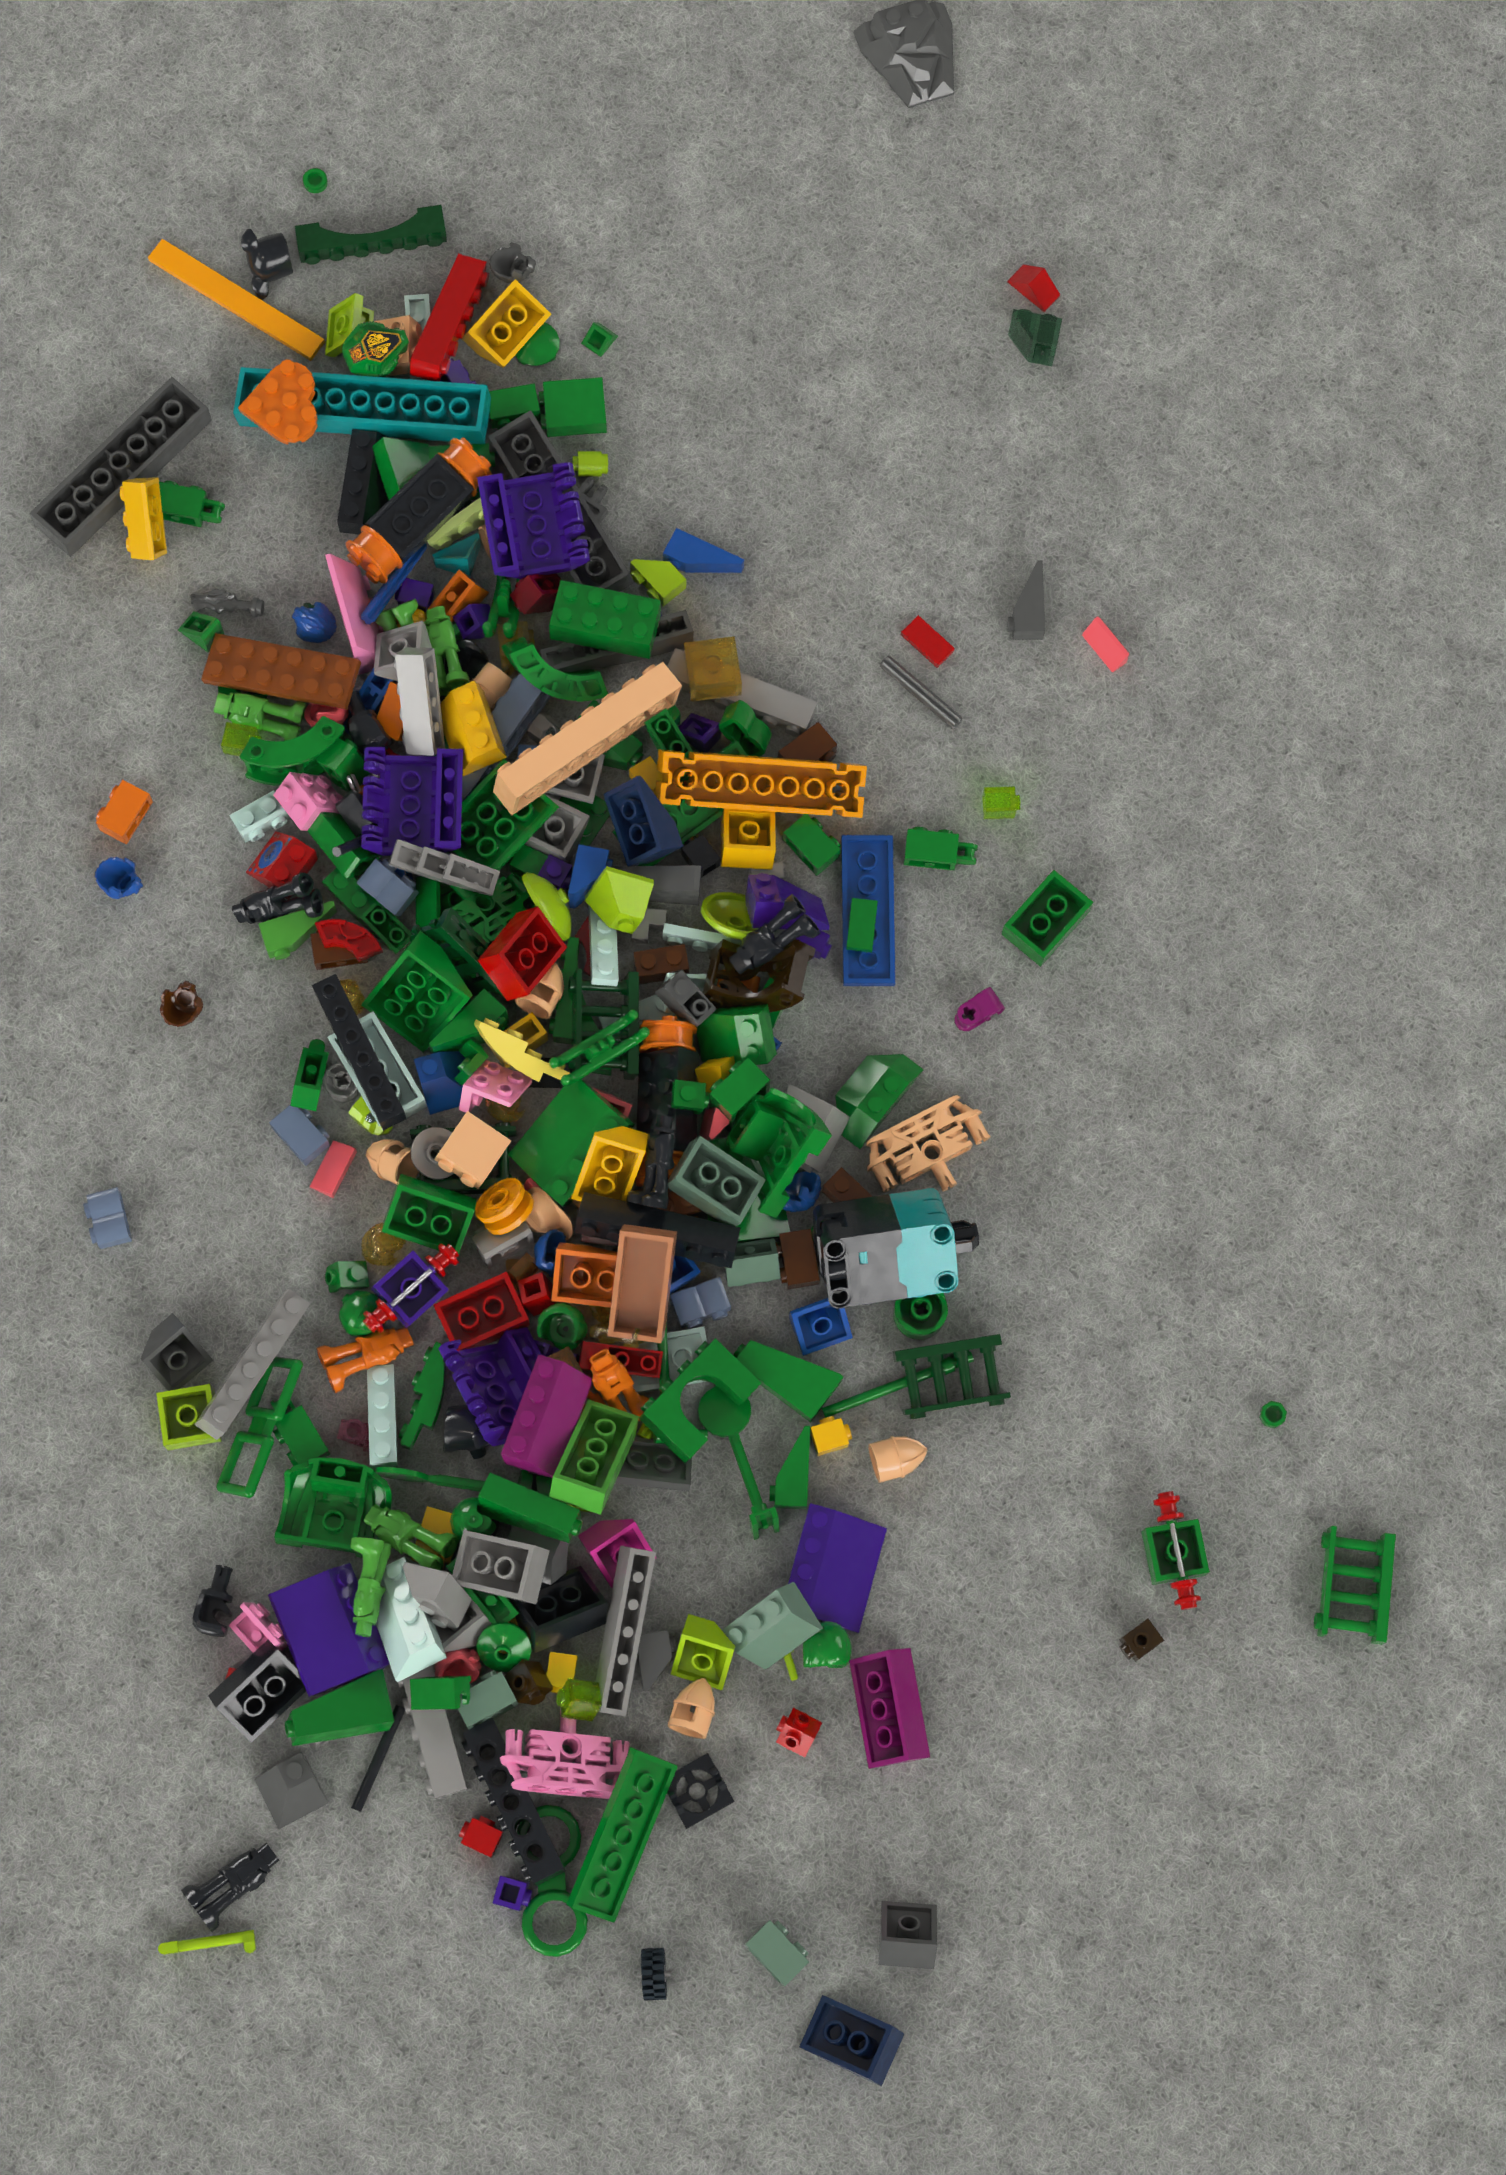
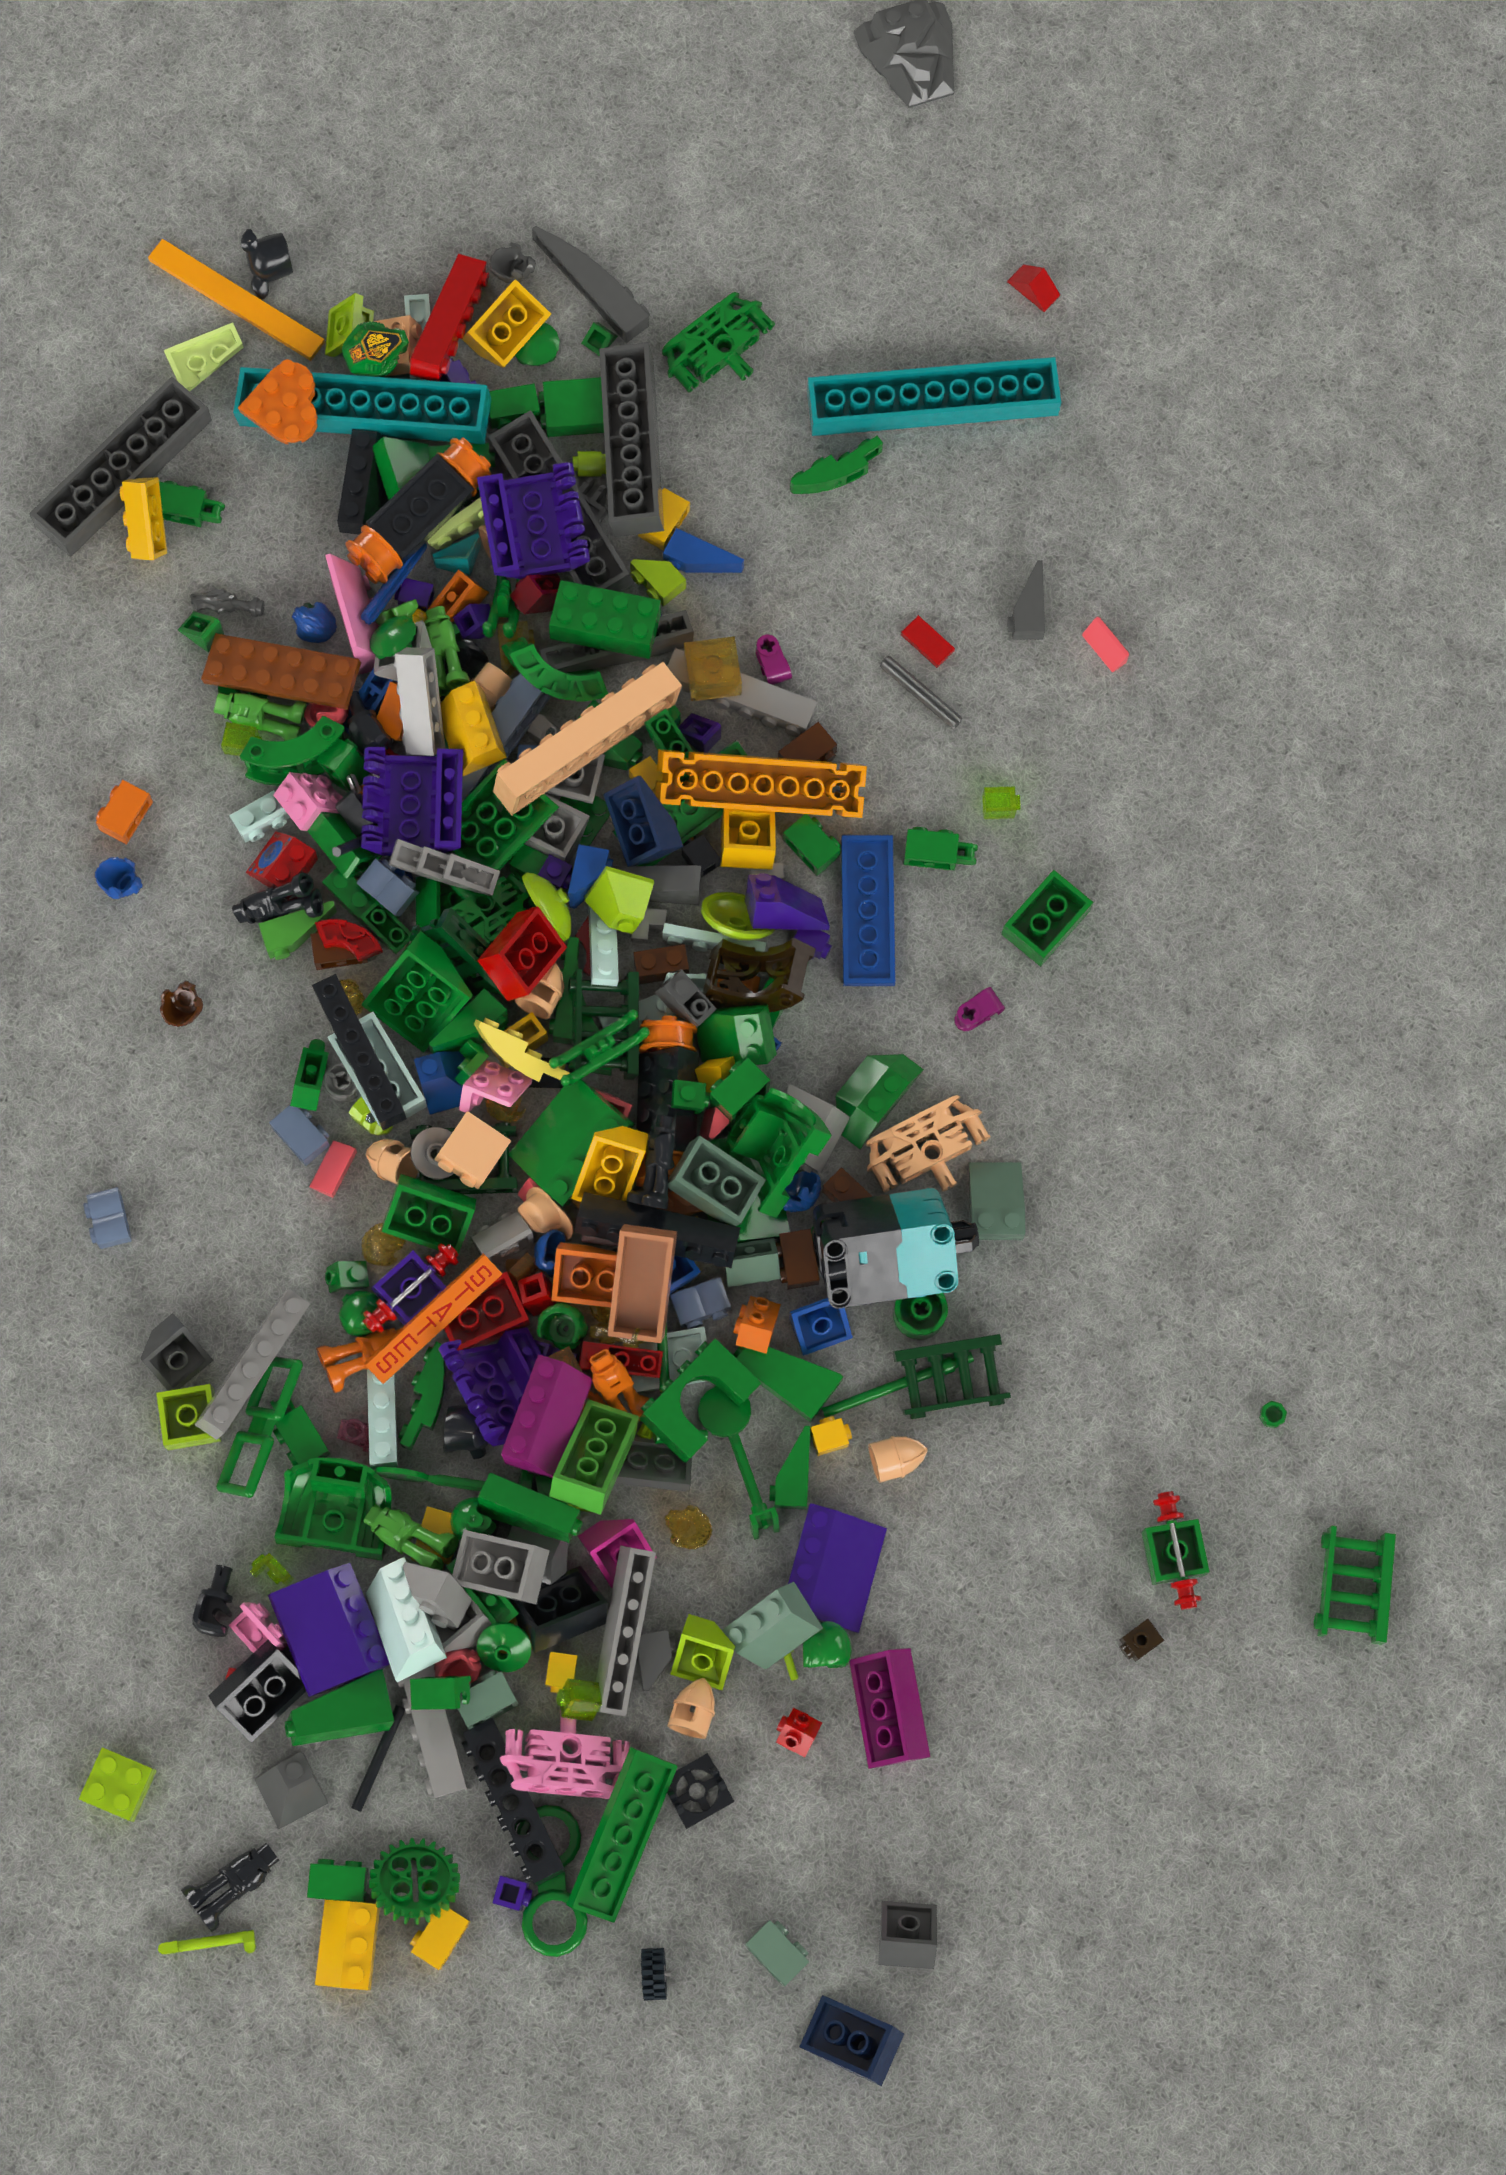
(117, 1784): none -> lime brick
(203, 355): none -> yellowish green wing
(276, 1572): none -> clear neon green bracket
(315, 180): green tile -> none
(319, 244): dark green arch -> none
(337, 1882): none -> green brick
(347, 1945): none -> yellow slope
(369, 1590): bright green piece -> none
(388, 1882): none -> green gear
(392, 636): none -> green dish
(433, 1318): none -> orange tile
(439, 1937): none -> yellow brick
(481, 1835): red brick -> none
(504, 1206): light orange wheel -> none
(528, 1682): dark brown brick -> none
(596, 285): none -> dark grey slope
(631, 440): none -> dark grey brick
(674, 512): none -> yellow brick
(688, 1527): none -> clear yellow hair
(722, 328): none -> green piece
(742, 725): green brick -> none
(756, 1323): none -> orange brick
(761, 944): black piece -> none
(772, 663): none -> magenta piece
(830, 474): none -> green slope
(861, 925): green tile -> none
(933, 396): none -> teal brick
(997, 1200): none -> sand green slope
(1035, 335): clear green slope -> none

